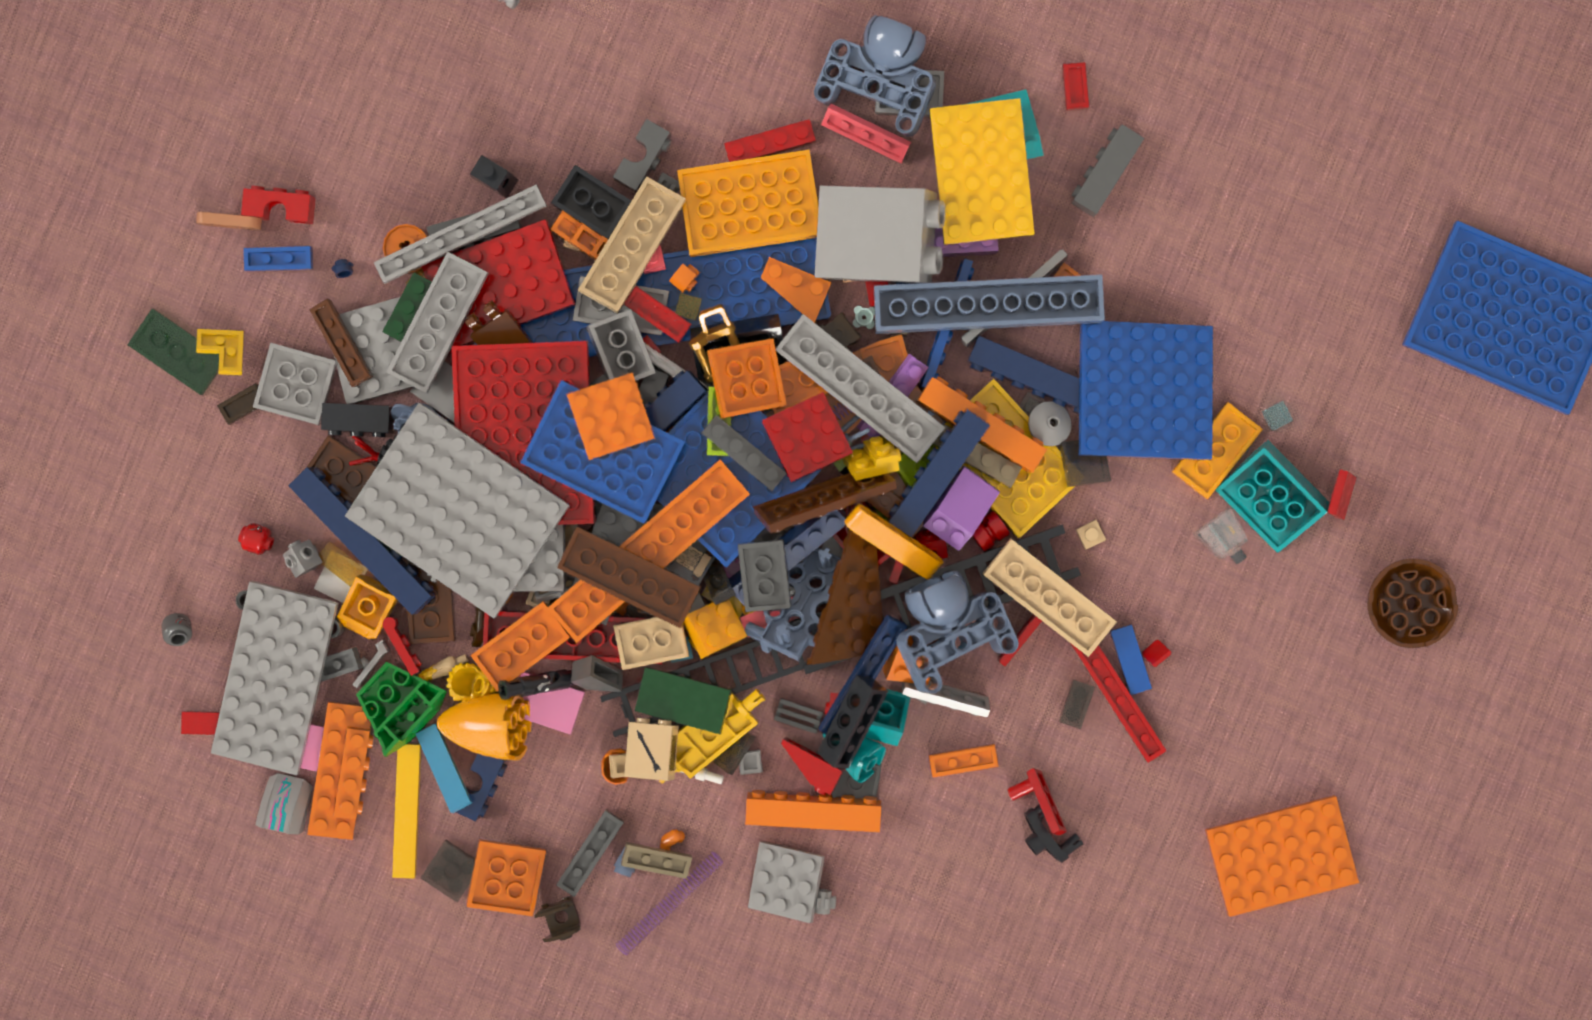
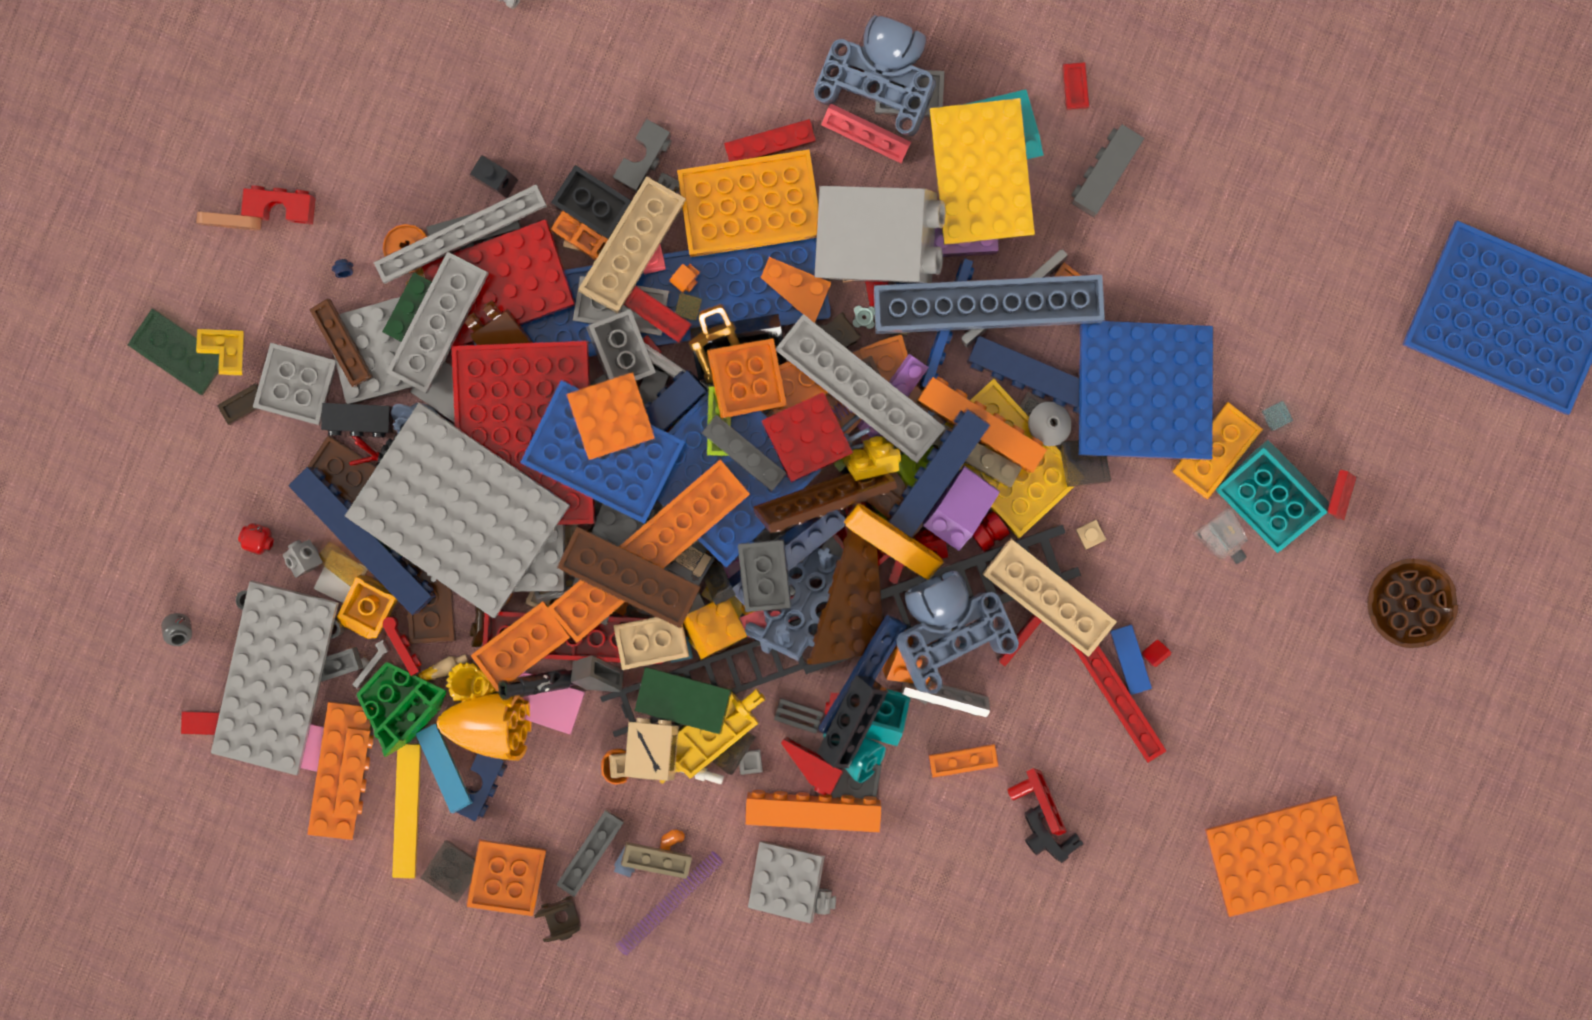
(278, 258): blue plate -> none
(285, 804): light grey slope -> none
(1076, 704): clear smoke plate -> none

